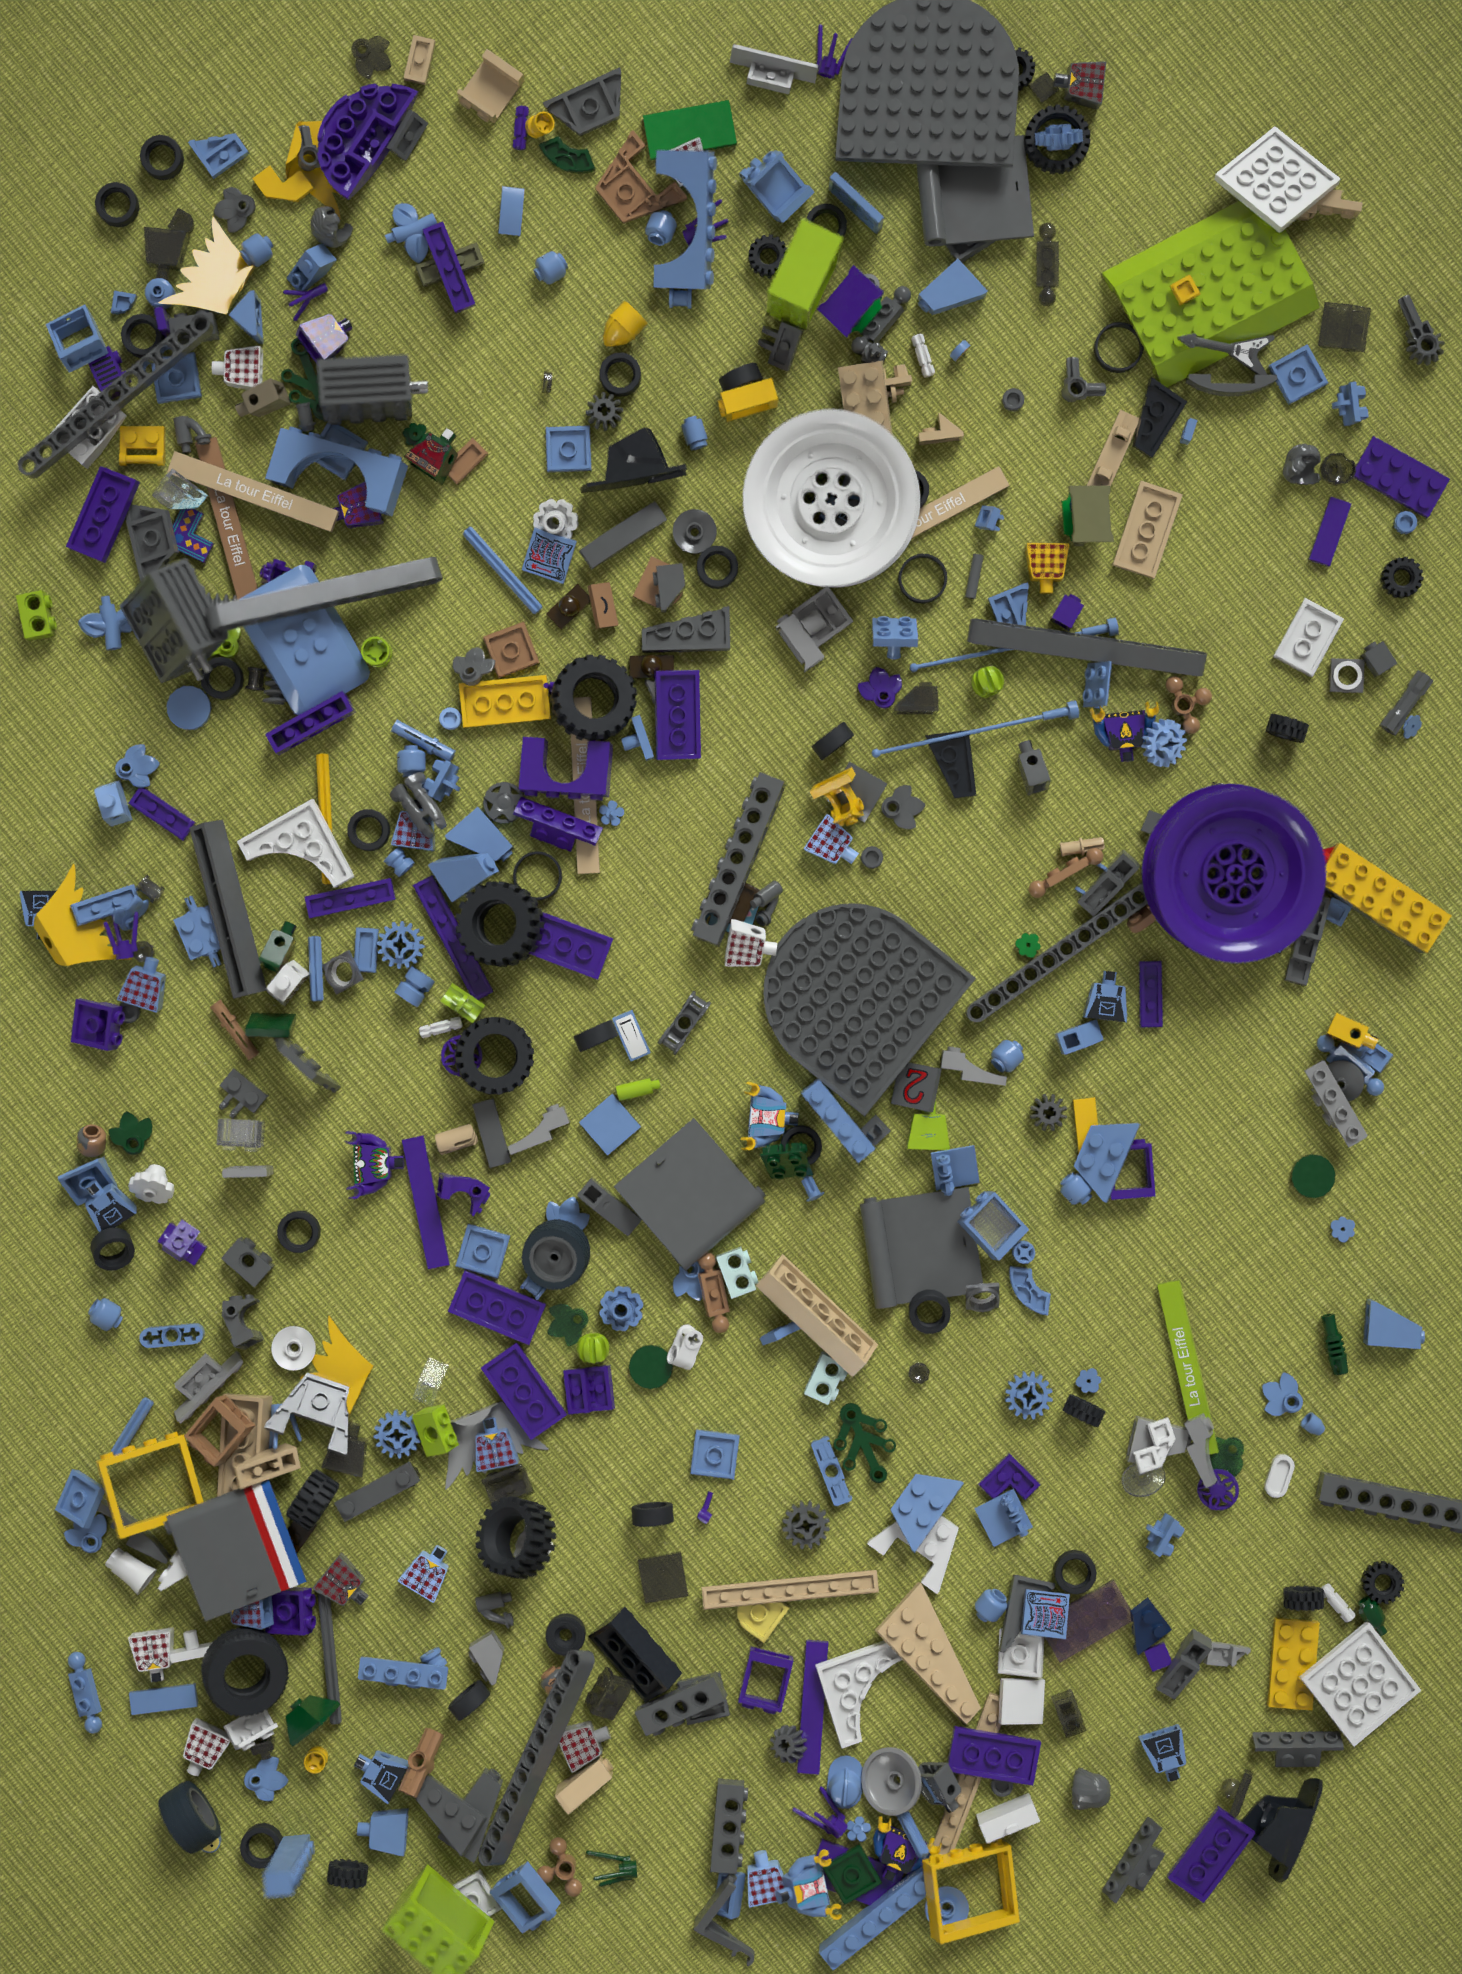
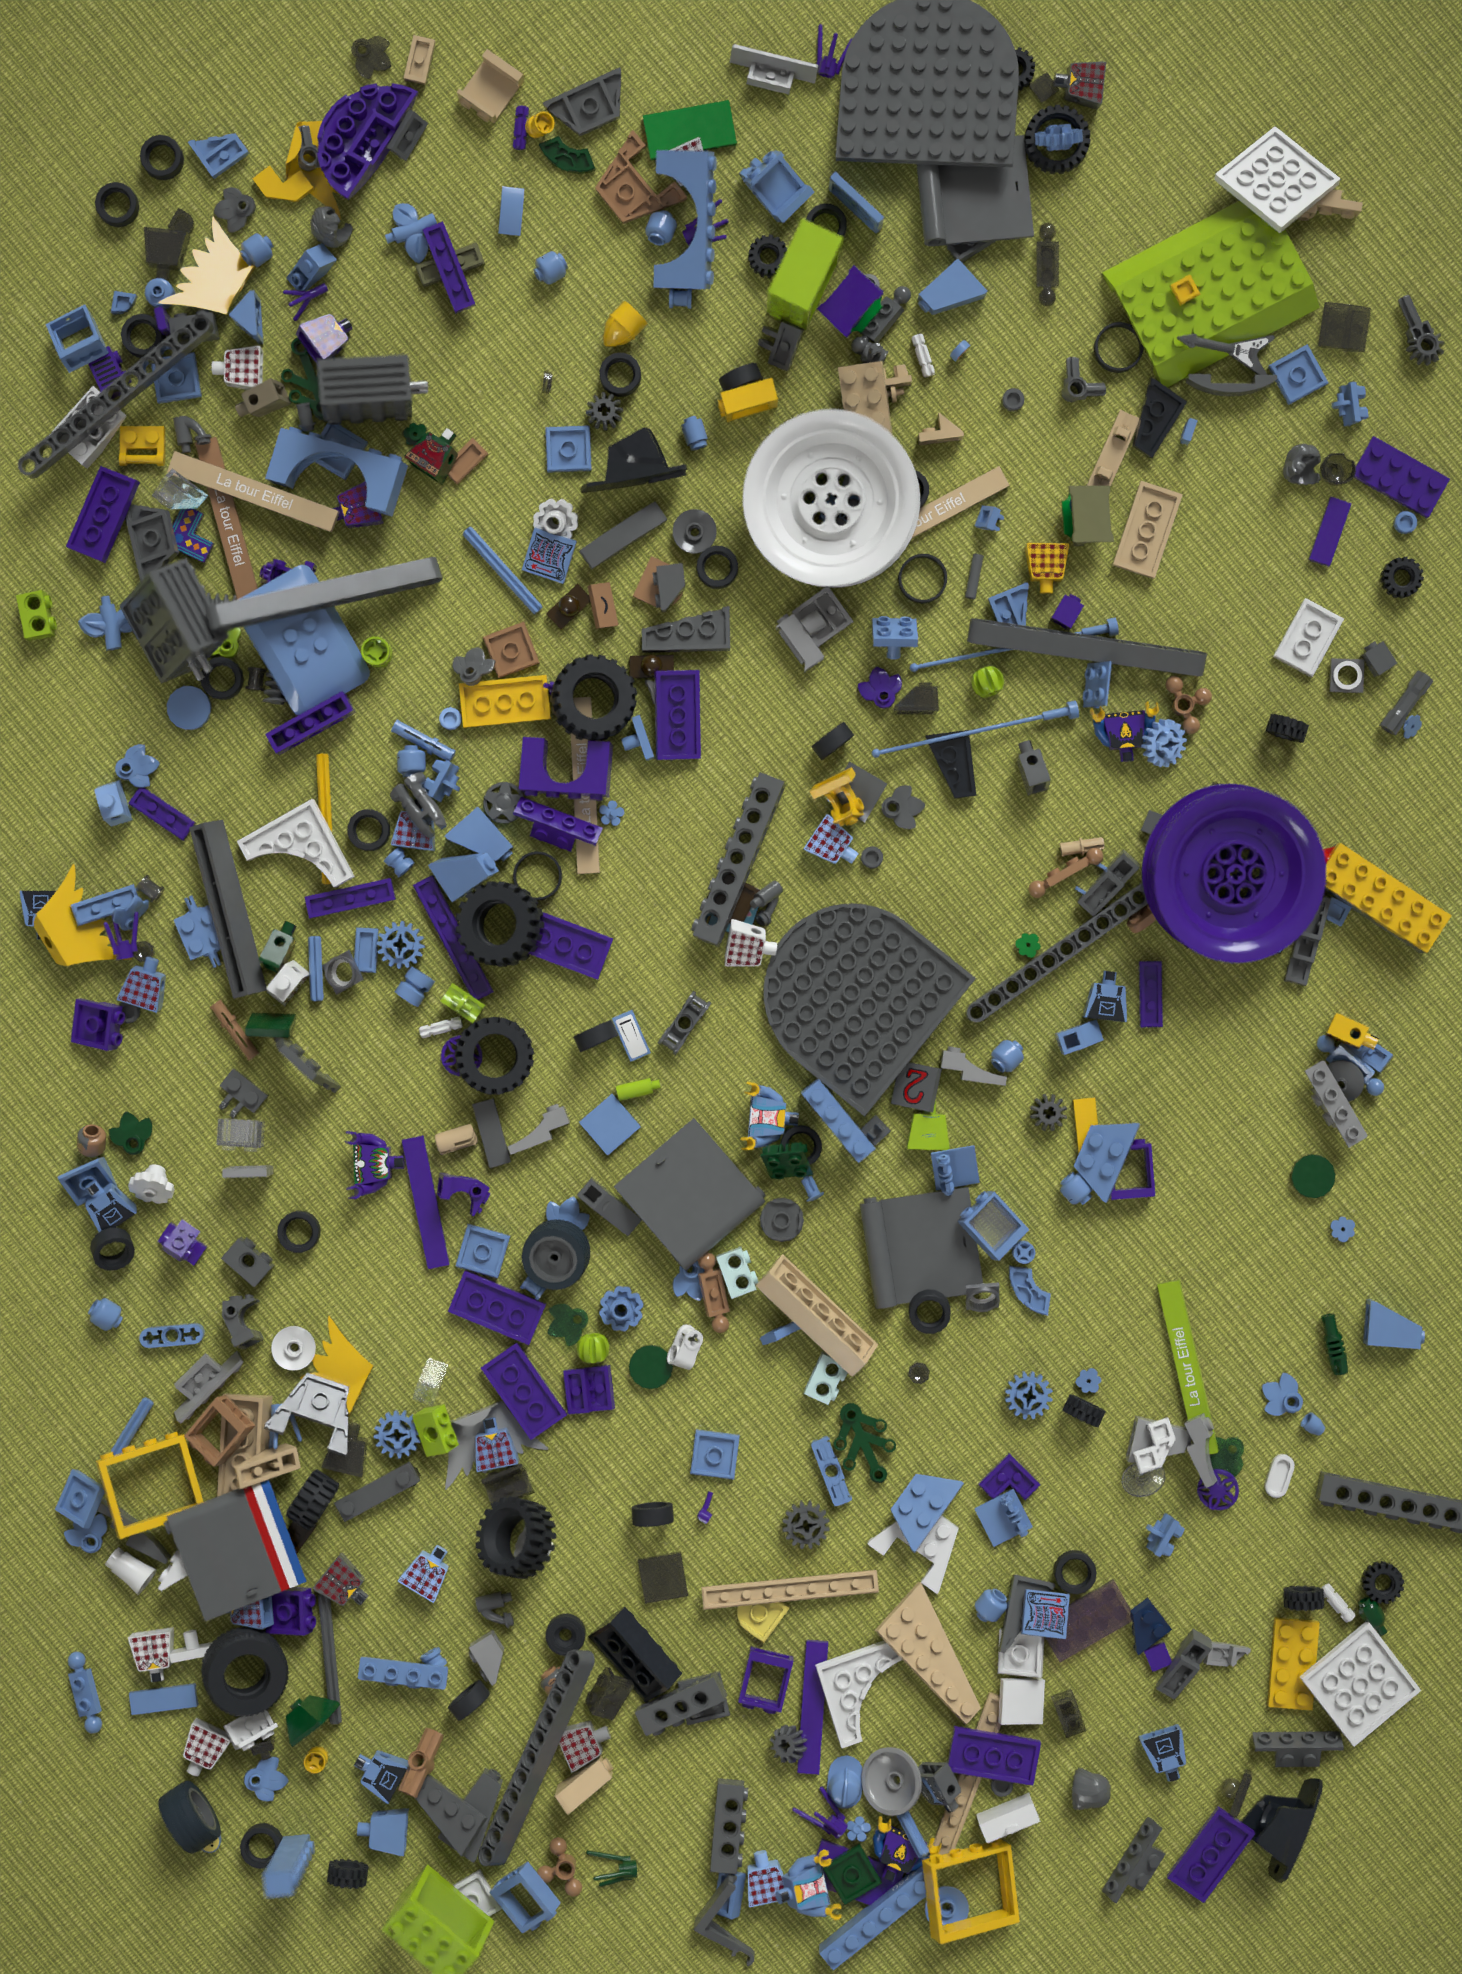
(781, 1219): none -> dark grey tile

